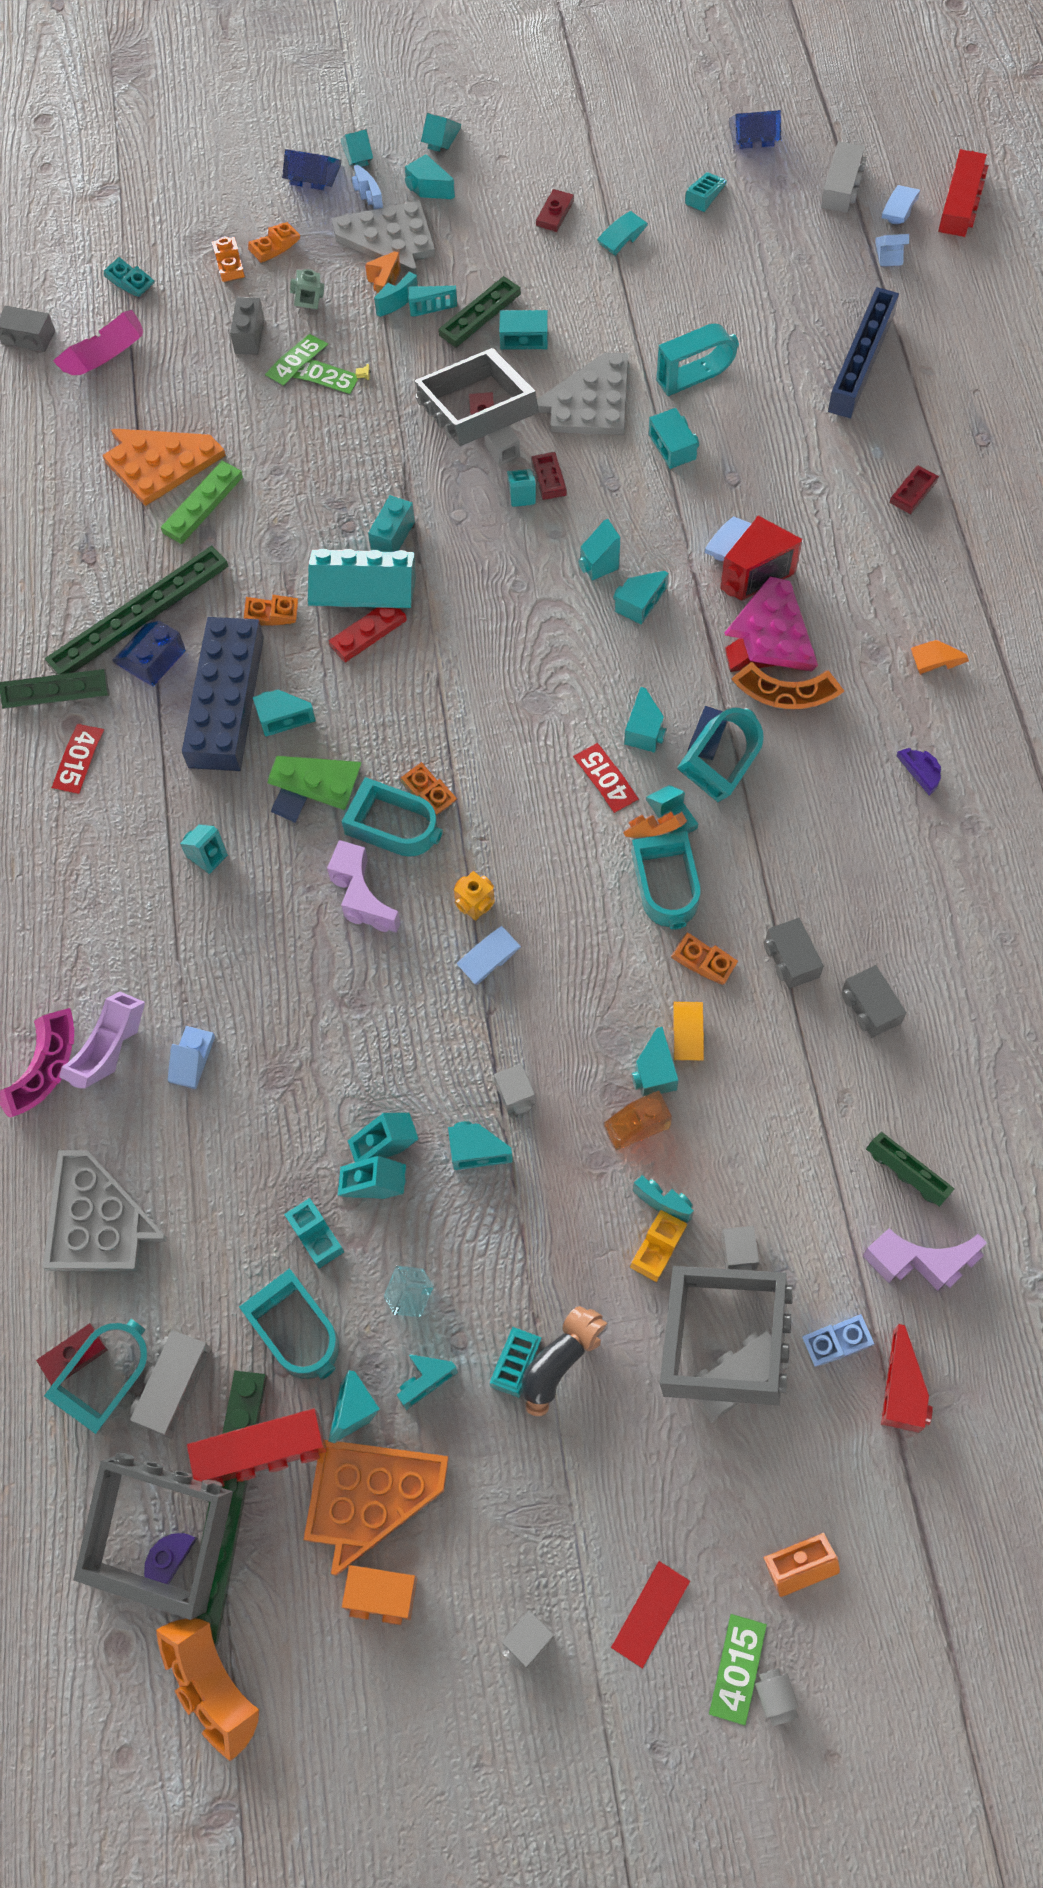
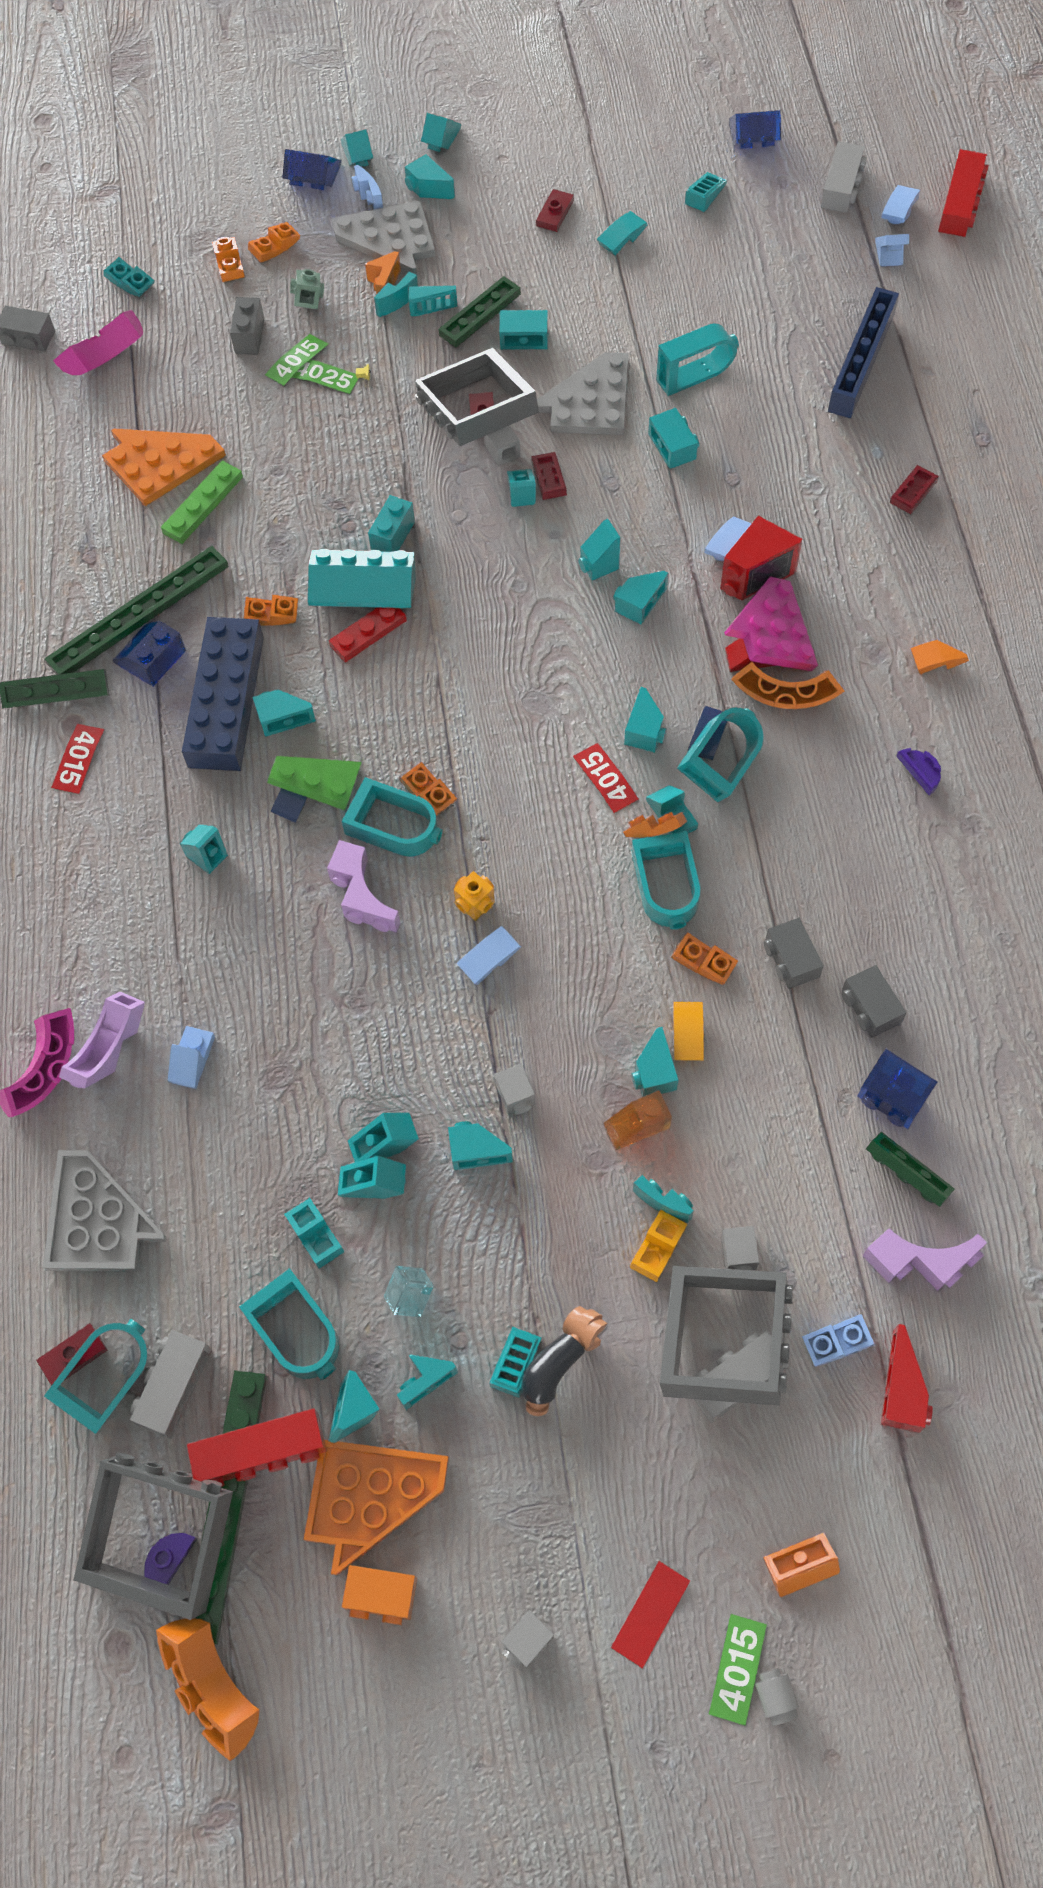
(896, 1089): none -> clear blue slope

